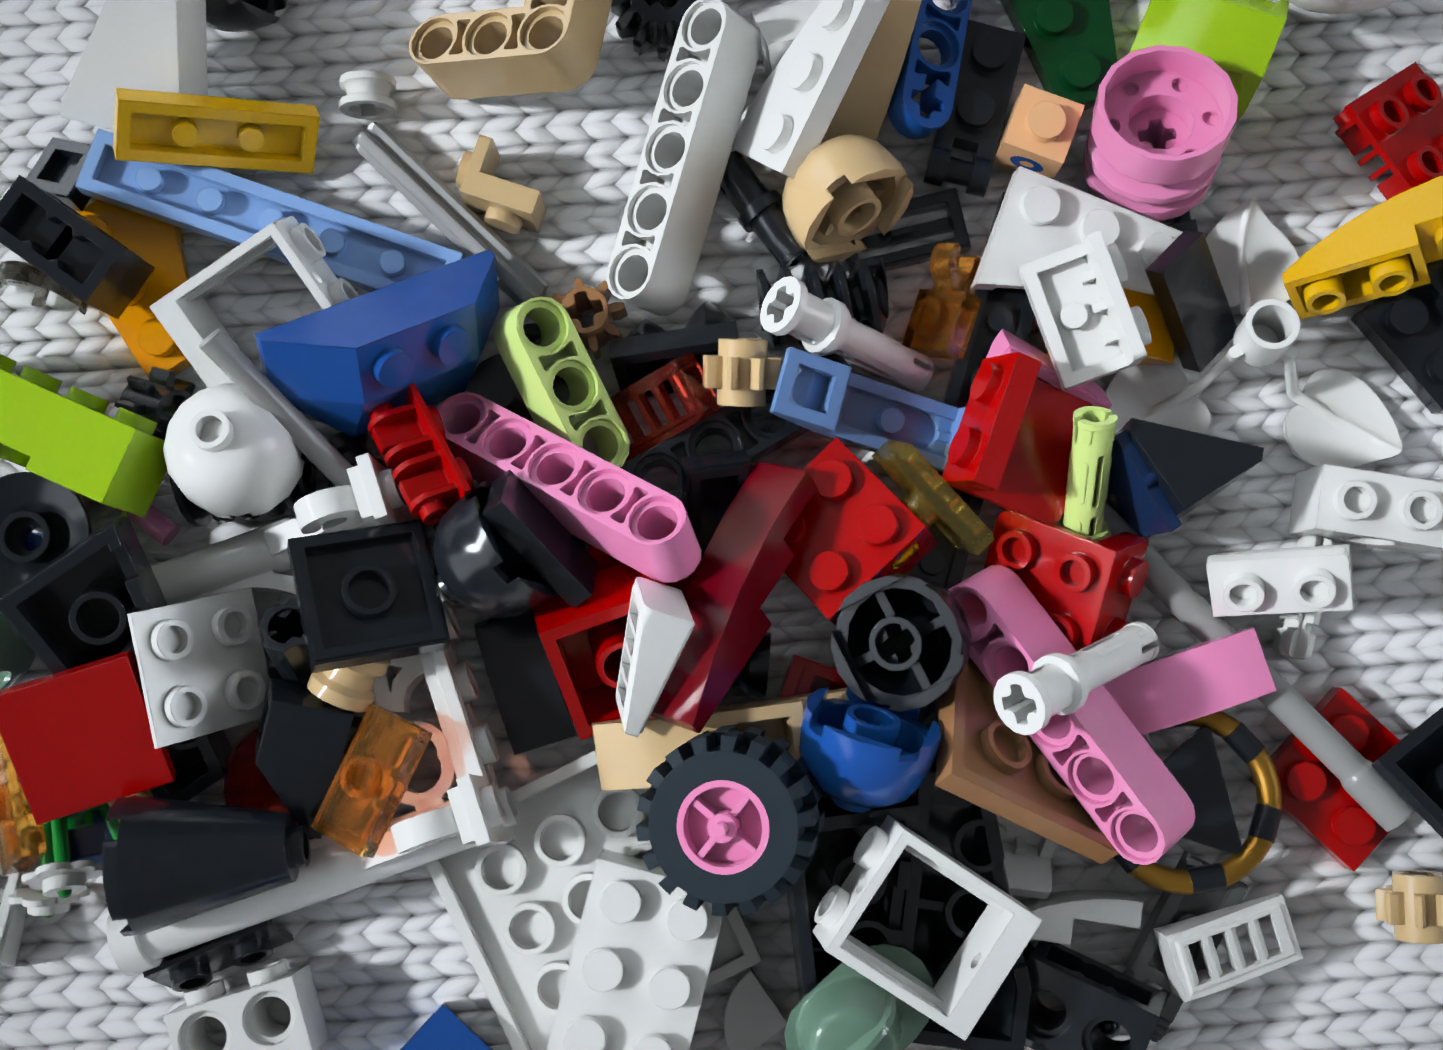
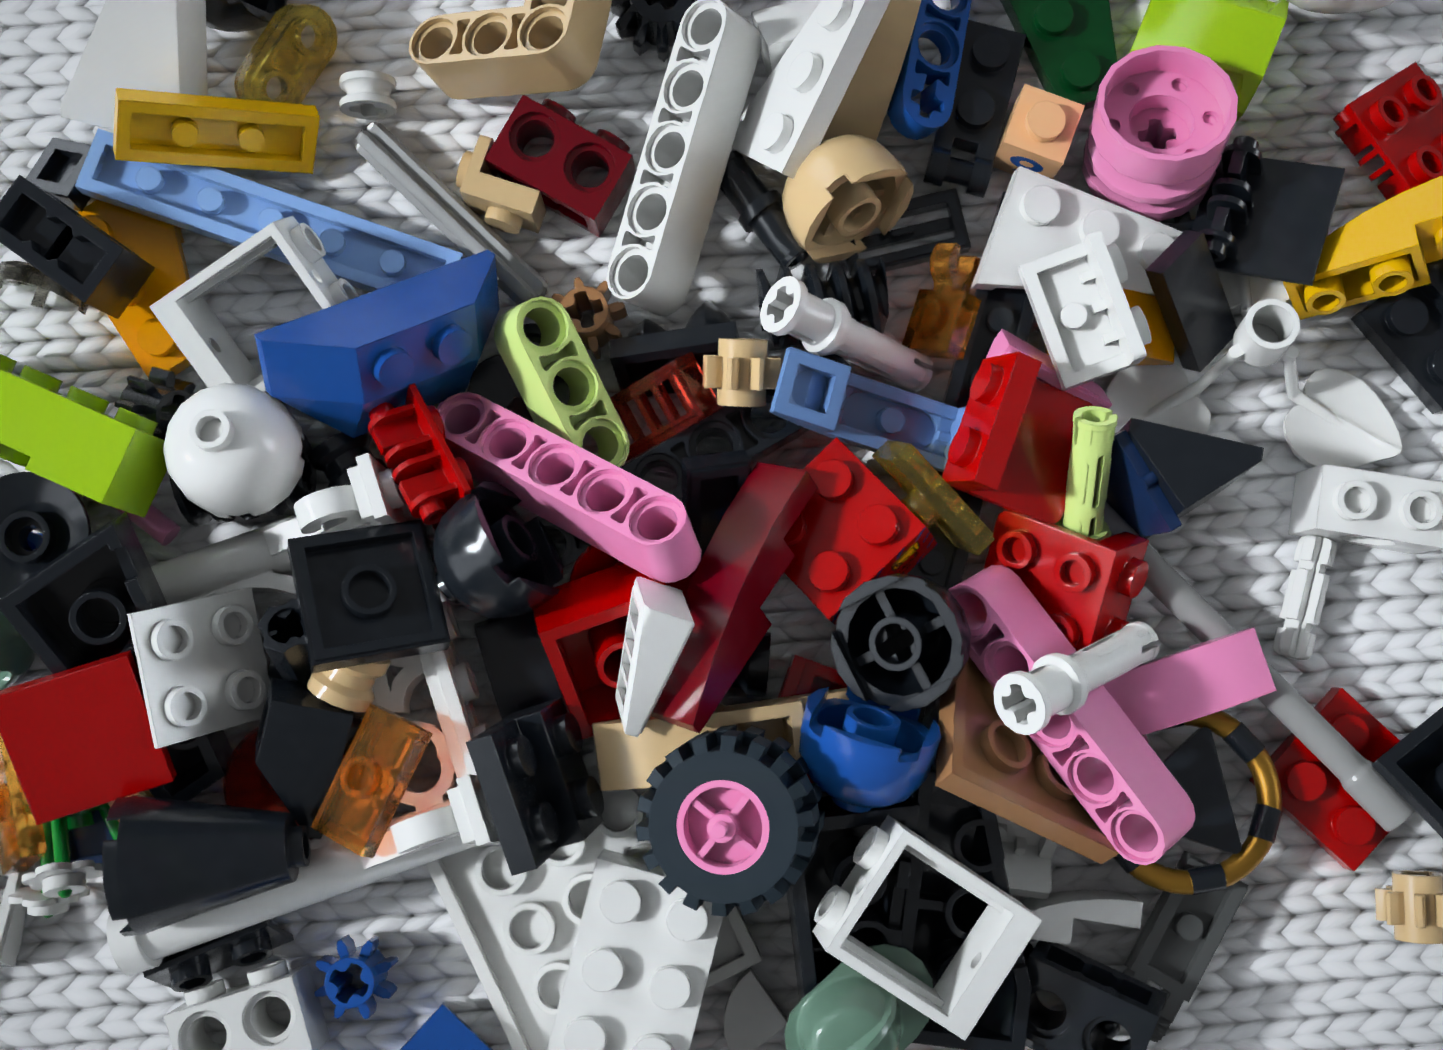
(266, 395): light grey bar -> none
(284, 56): none -> clear yellow plate
(339, 979): none -> blue gear
(536, 783): none -> black plate
(540, 539): black tile -> none
(558, 169): none -> dark red brick
(1193, 984): white slope -> none
(1267, 214): none -> black hinge
(1281, 580): white bracket -> none

